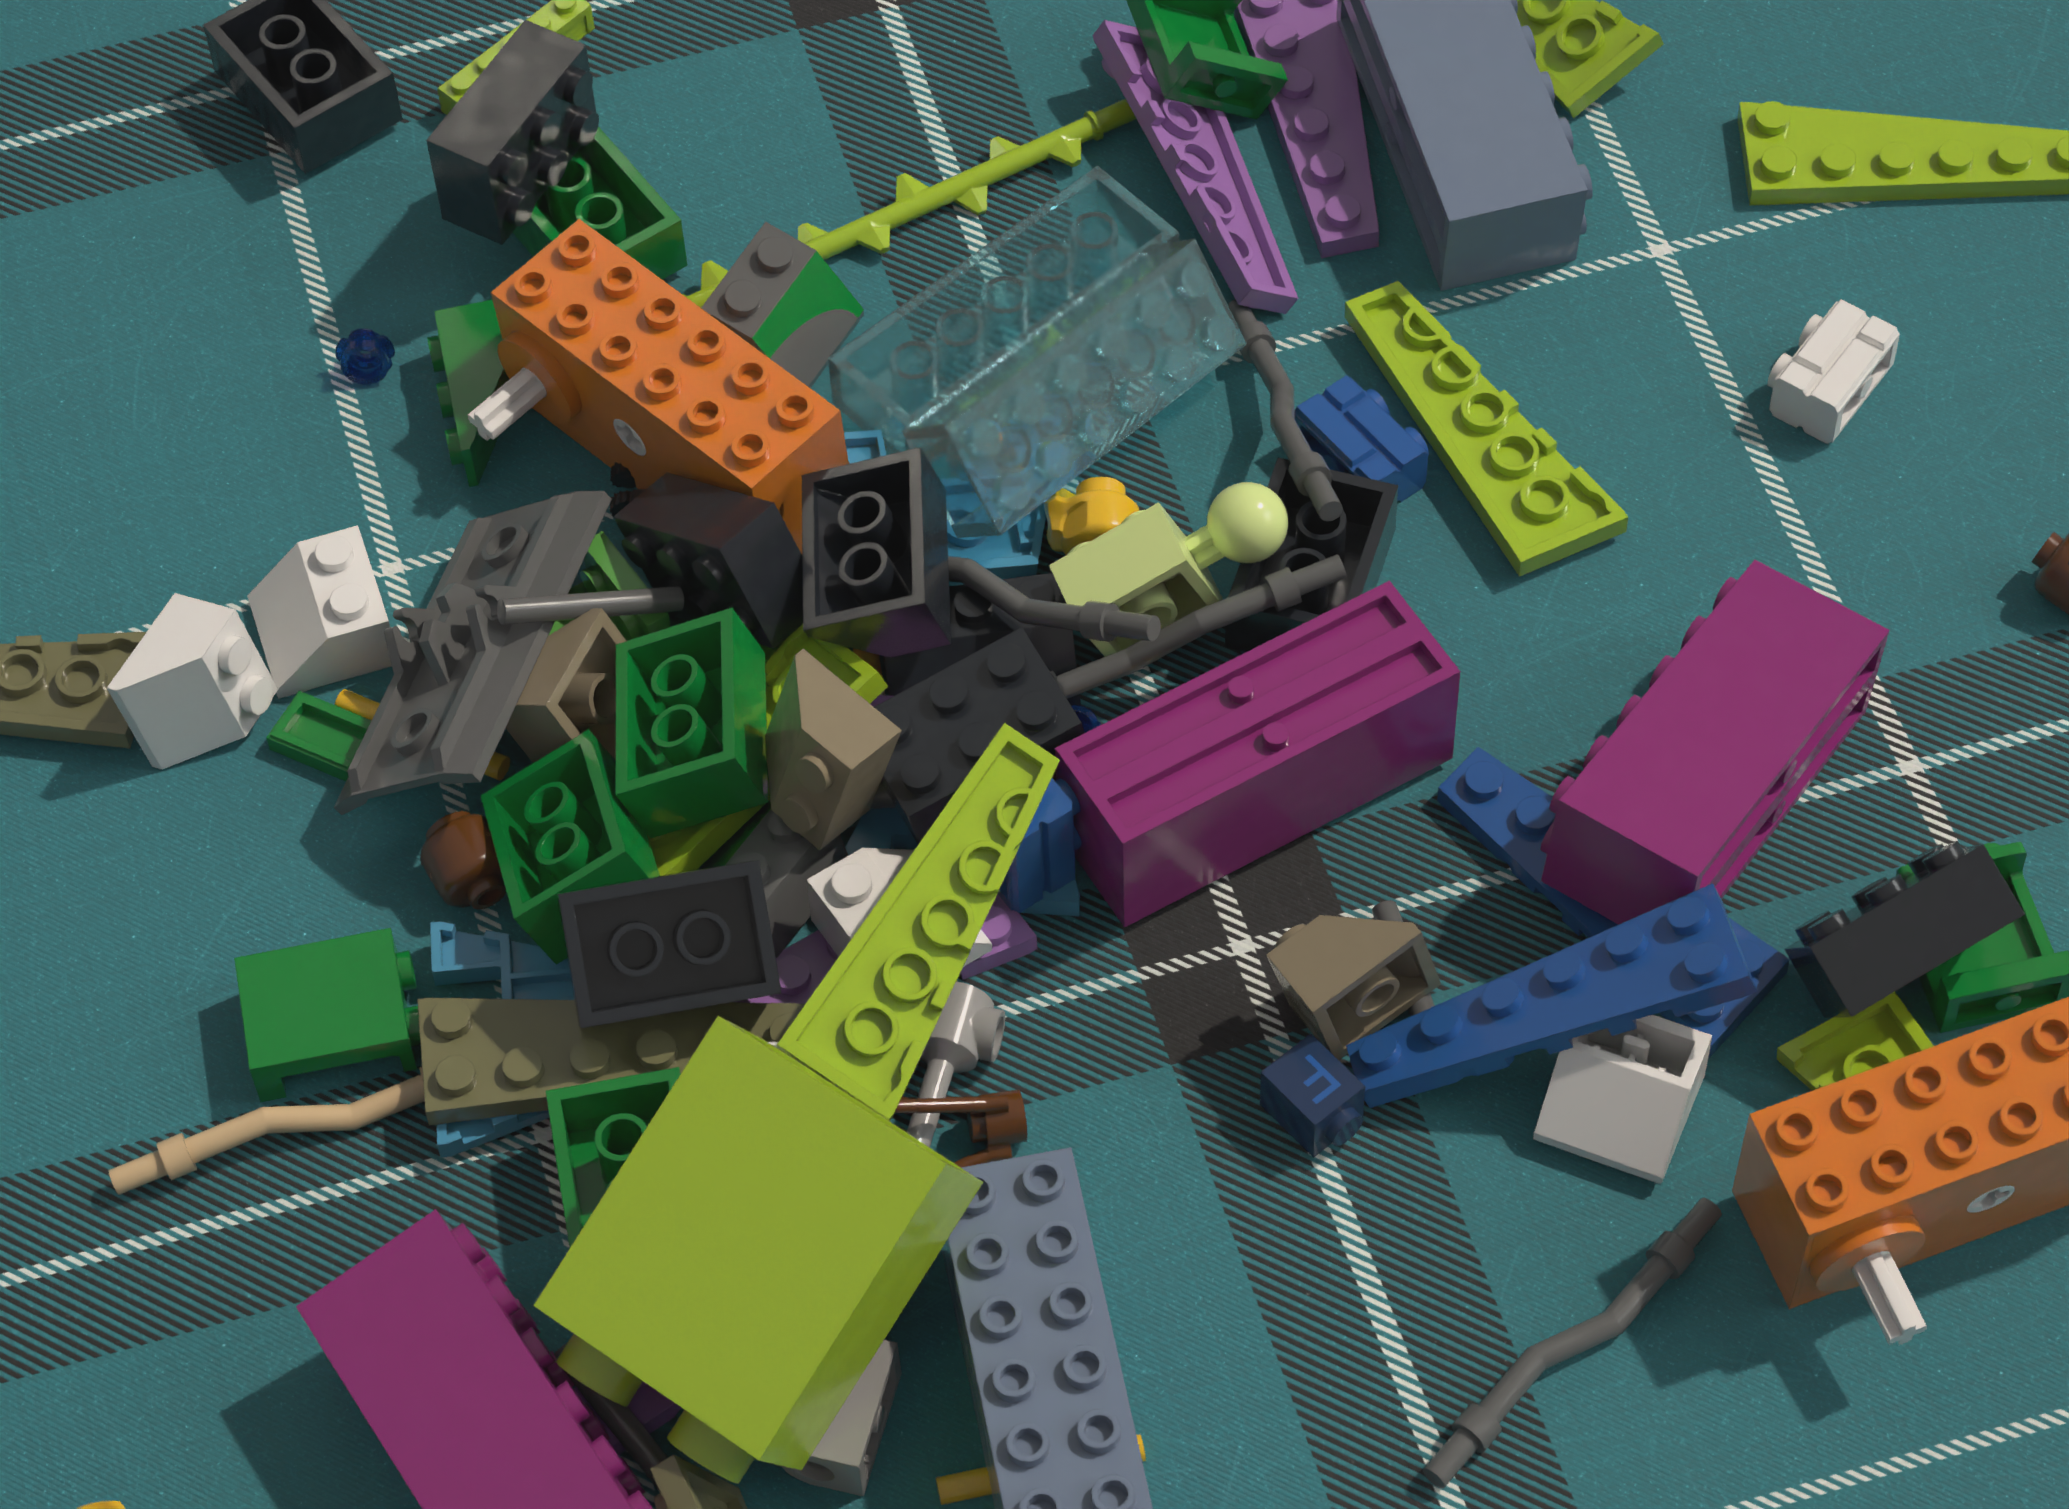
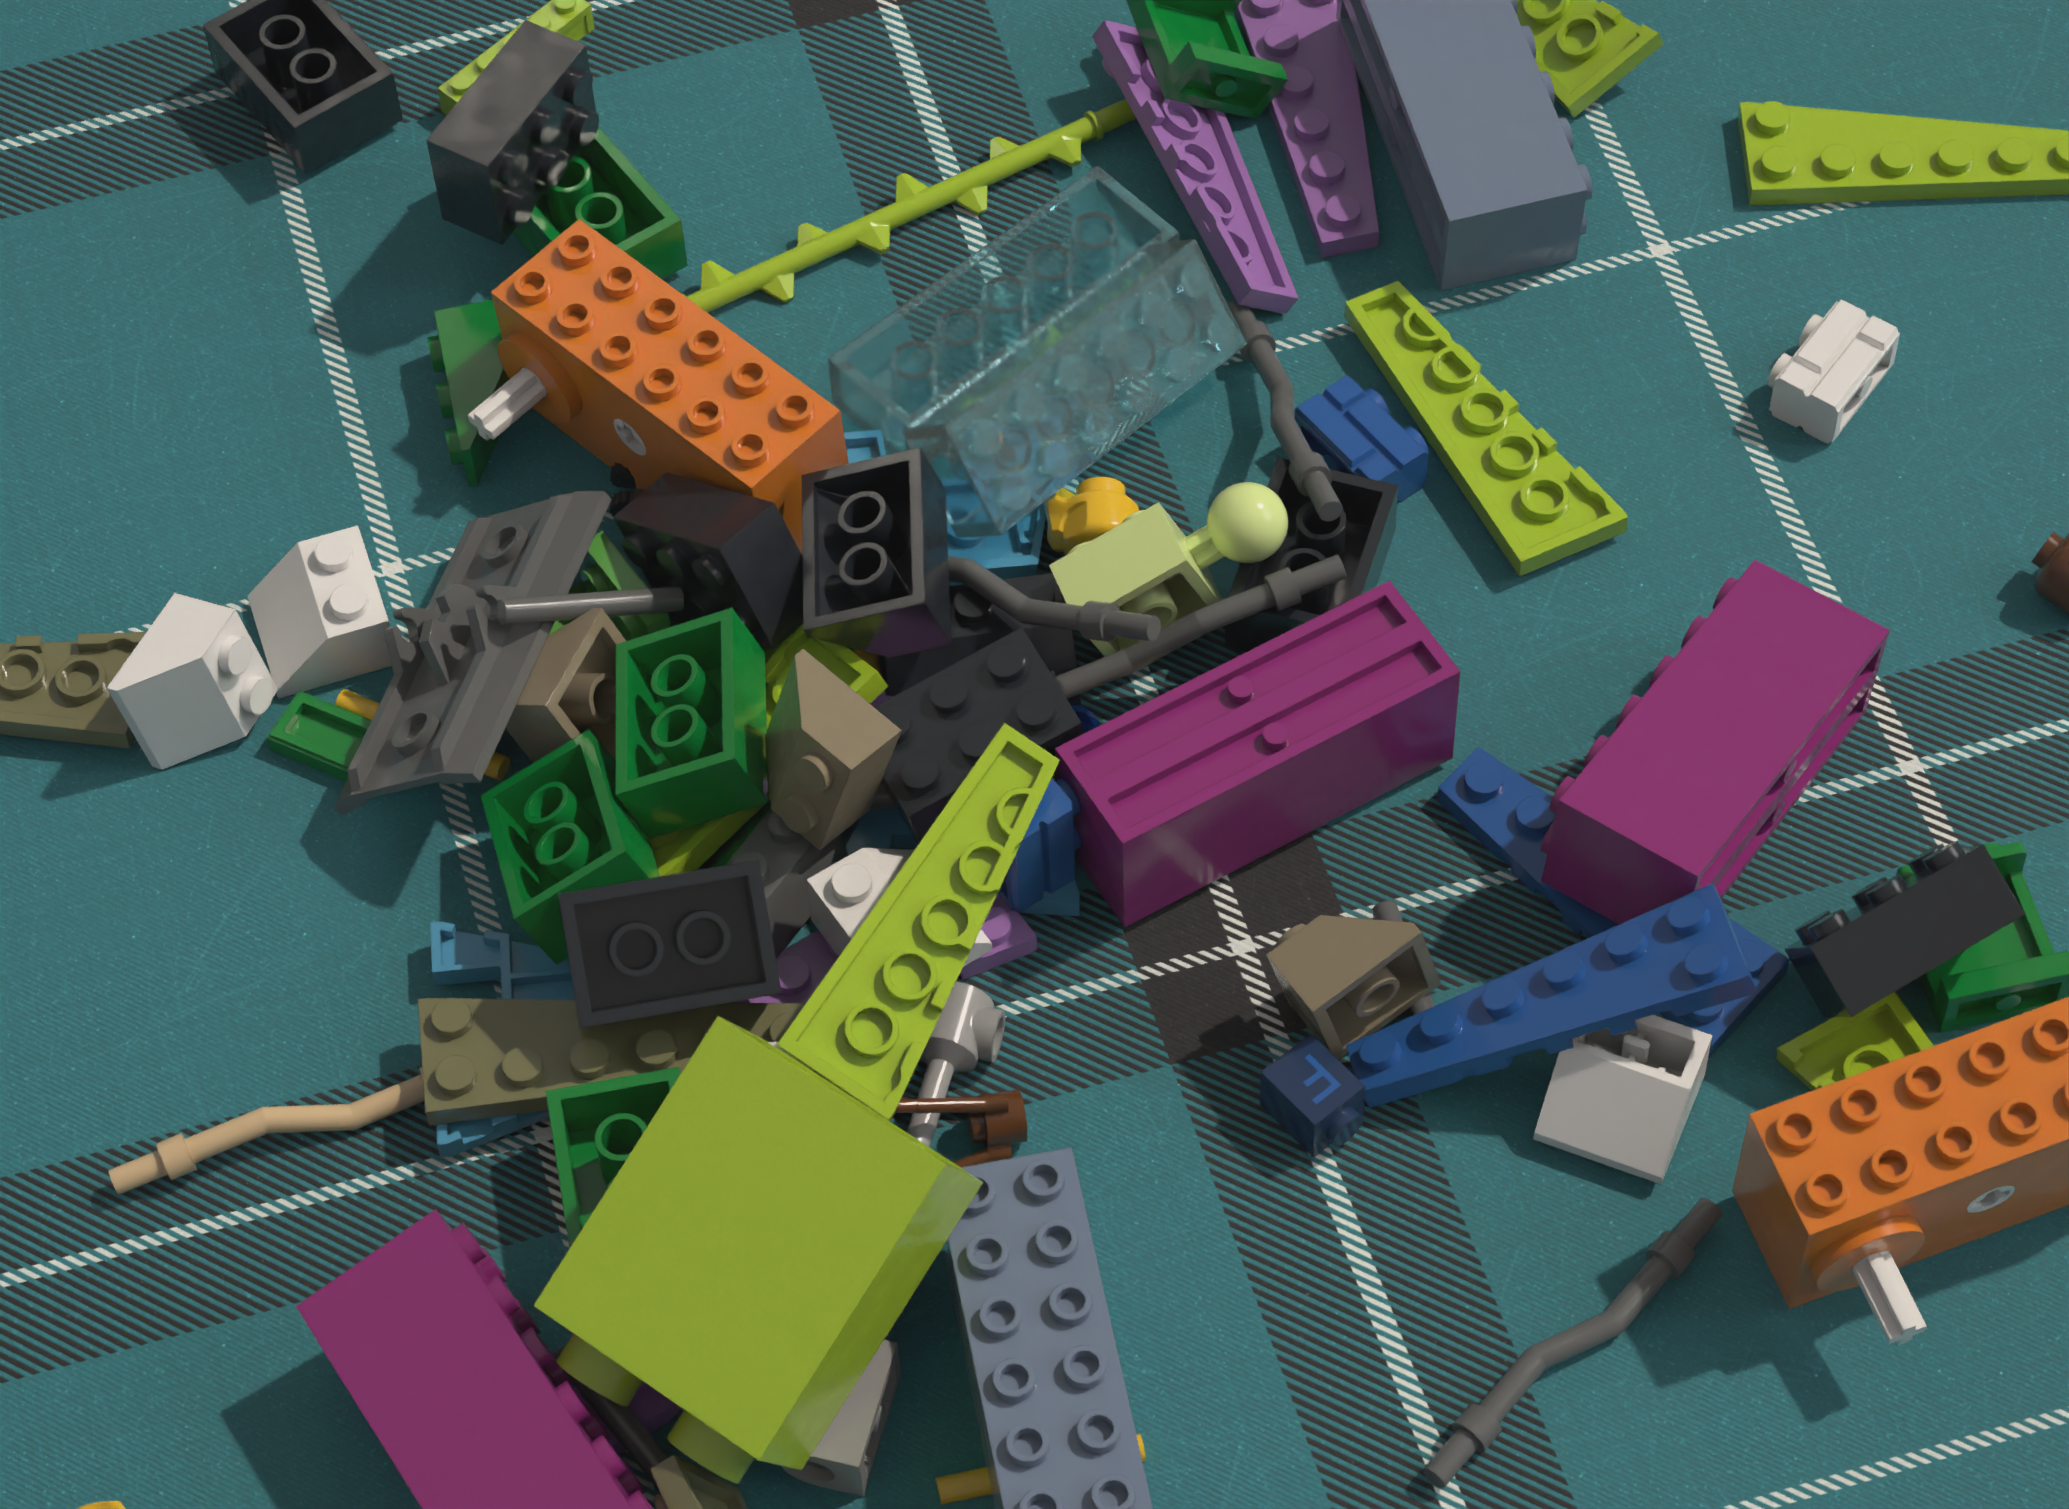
(326, 1007): green panel -> none
(362, 367): clear blue plate -> none
(463, 861): reddish brown head -> none
(786, 303): dark grey slope -> none

